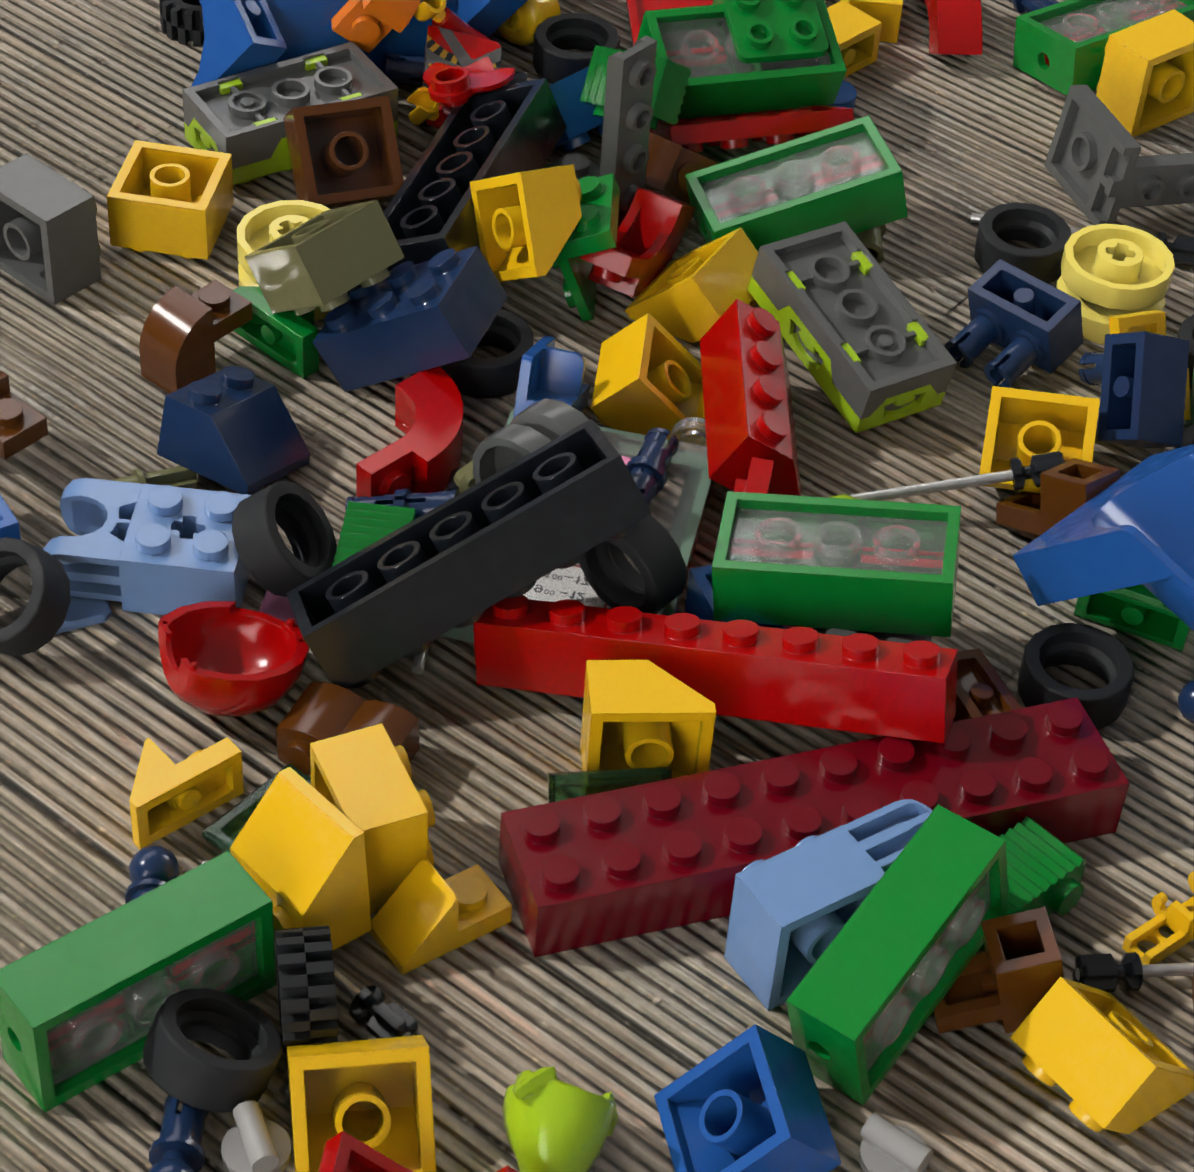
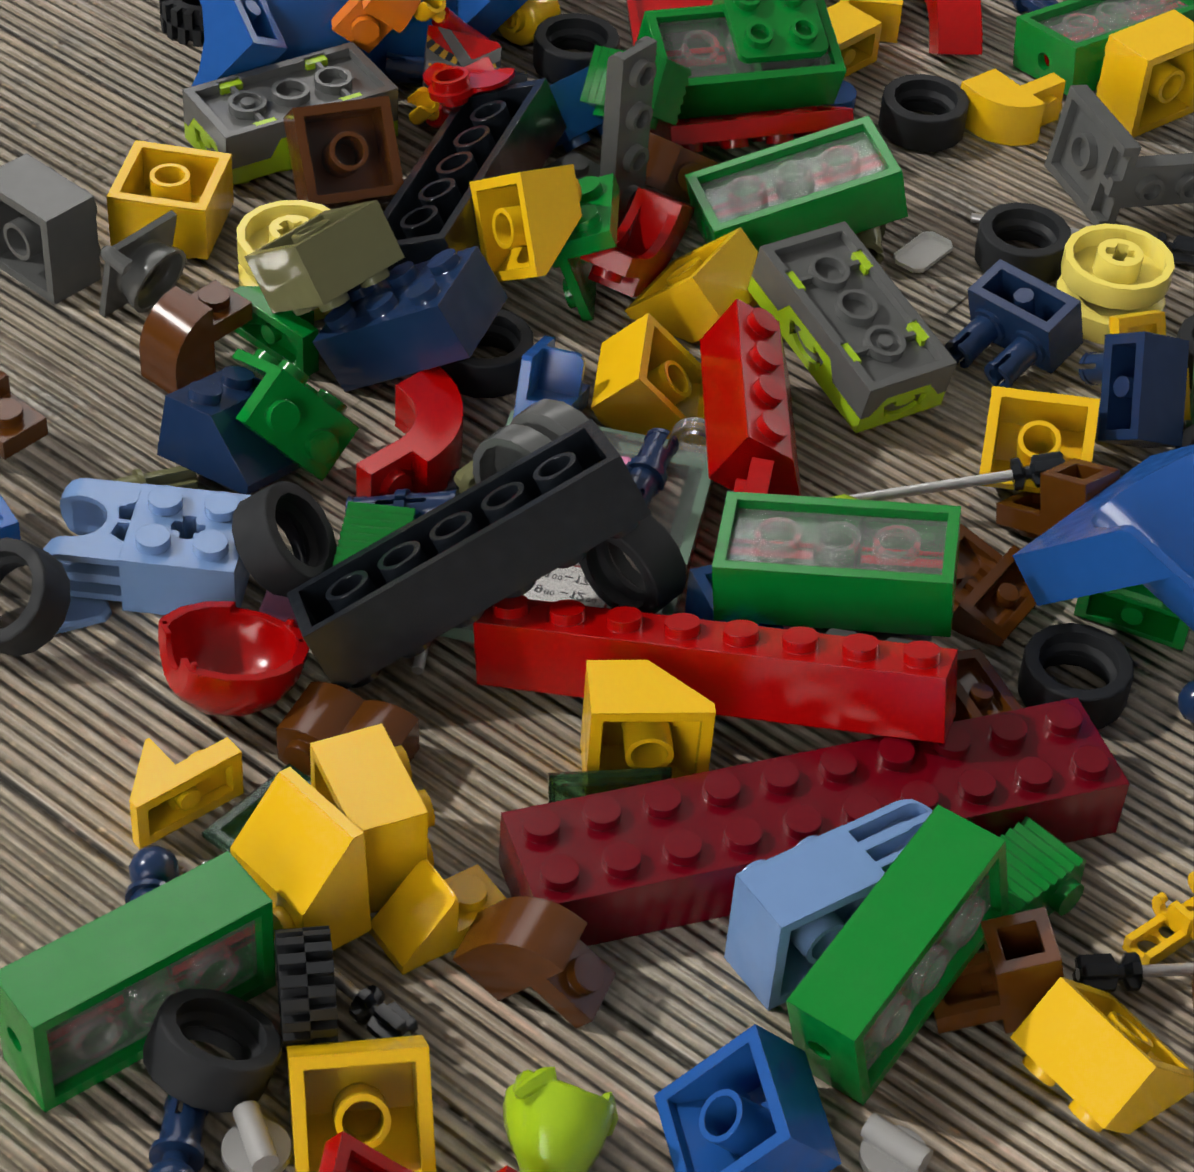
(141, 267): none -> dark grey hat
(294, 415): none -> green bracket
(538, 947): none -> reddish brown brick
(922, 131): none -> black tyre
(923, 252): none -> white piece
(988, 592): none -> reddish brown slope
(1009, 111): none -> yellow brick

